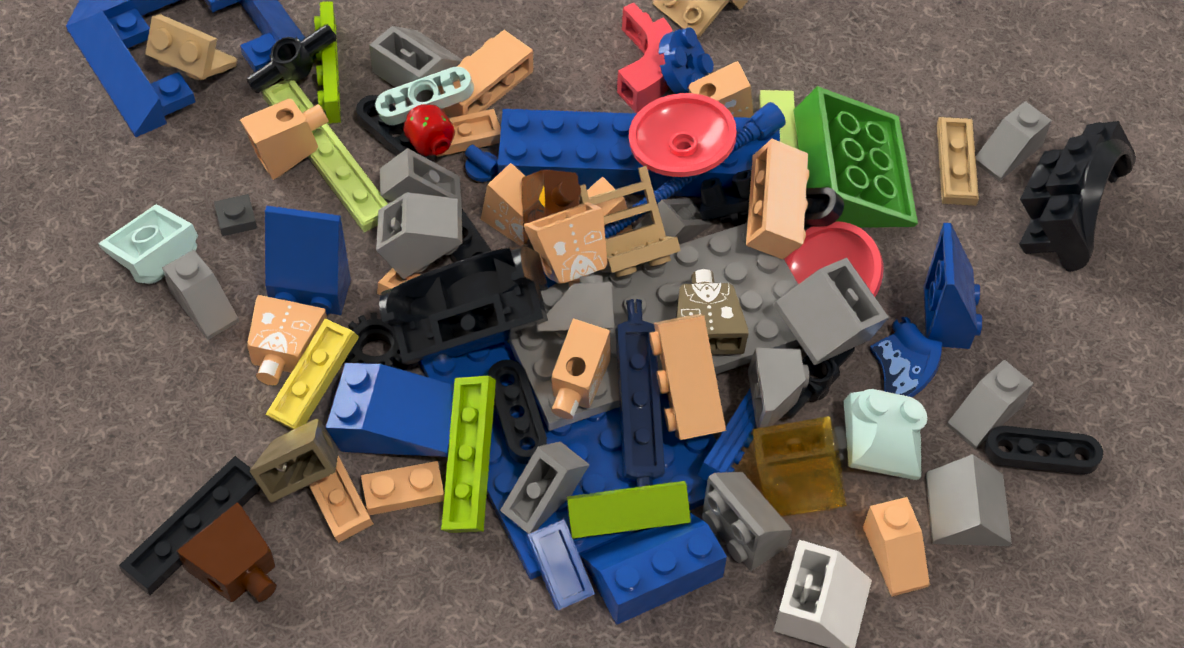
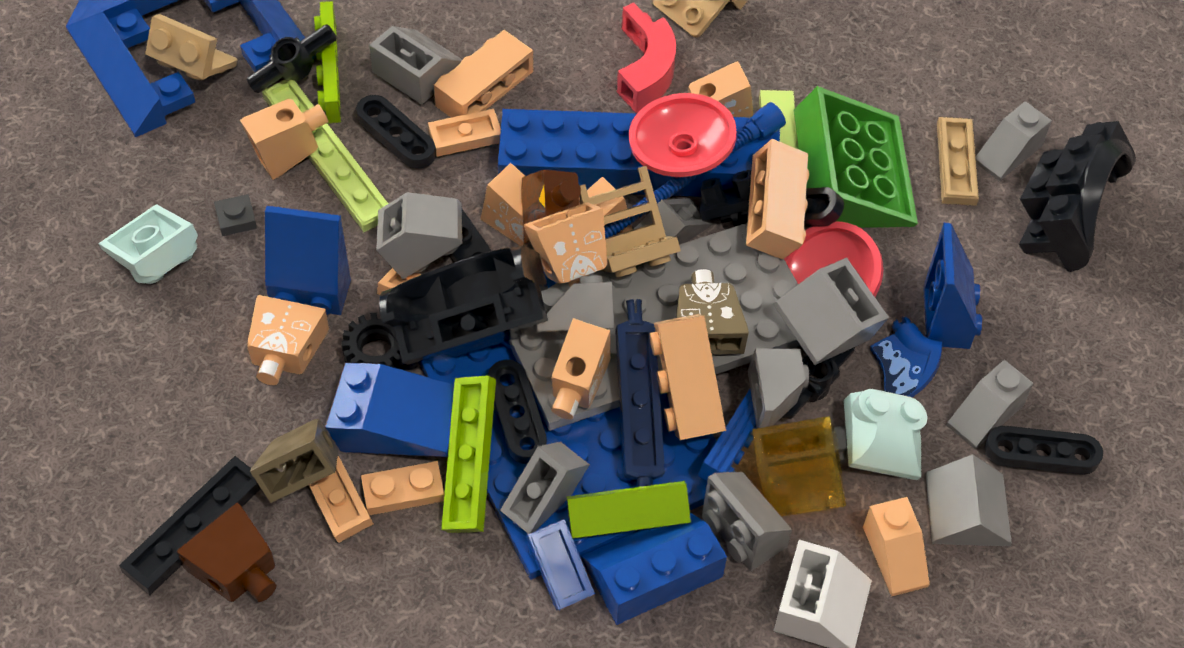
(200, 294): light grey slope -> none
(312, 375): light yellow tile -> none
(417, 175): light grey slope -> none
(429, 130): red head -> none
(445, 78): light aqua beam -> none
(480, 165): blue plate -> none
(683, 59): blue plate -> none

